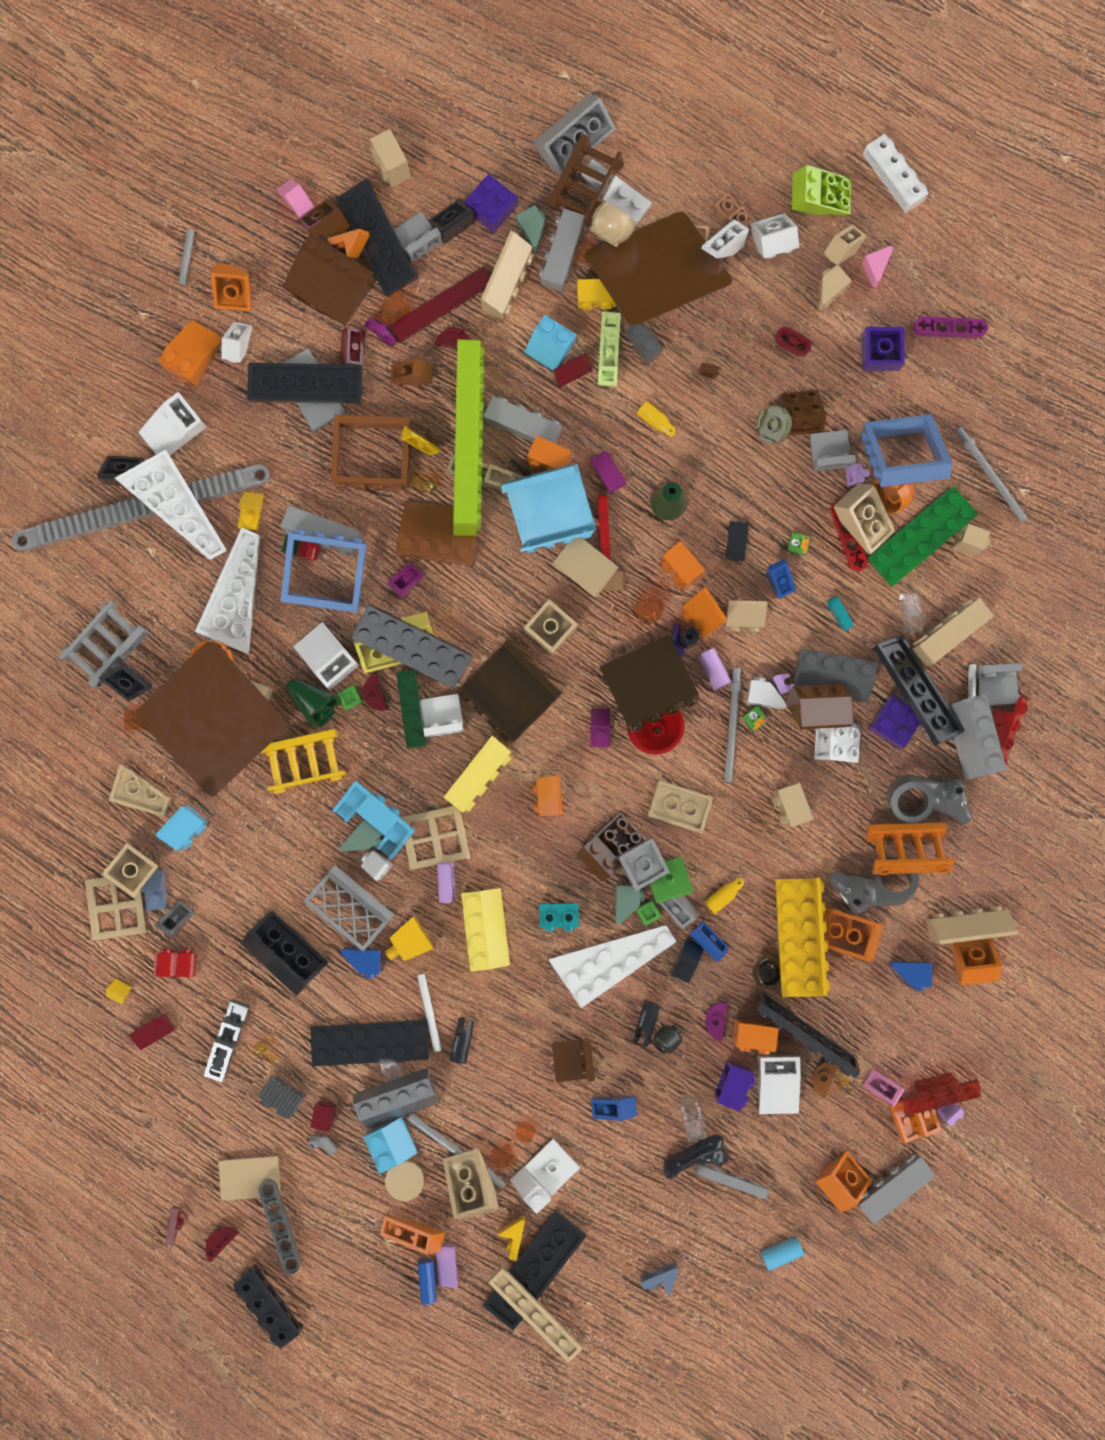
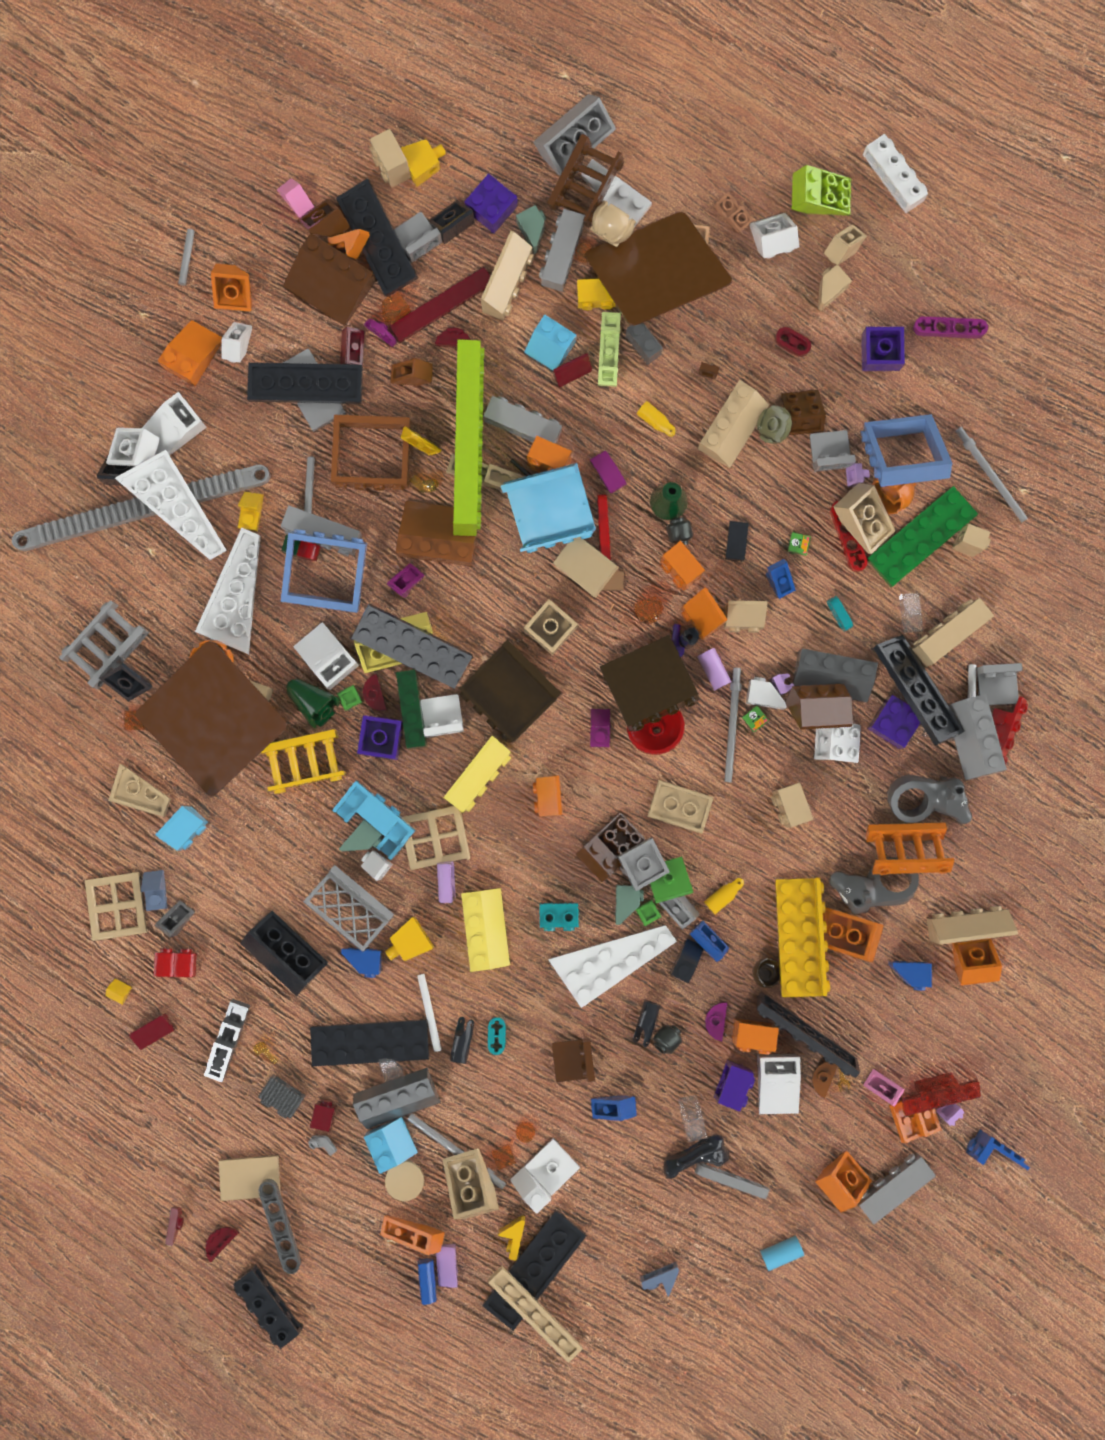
(129, 870): tan slope -> none
(132, 446): none -> white slope
(309, 484): none -> light grey bar
(380, 737): none -> dark purple brick
(422, 160): none -> yellow torso
(491, 1035): none -> teal beam
(679, 530): none -> pearl dark grey head
(727, 241): white slope -> none
(733, 424): none -> tan slope
(875, 264): bright pink slope -> none
(983, 1145): none -> blue plate

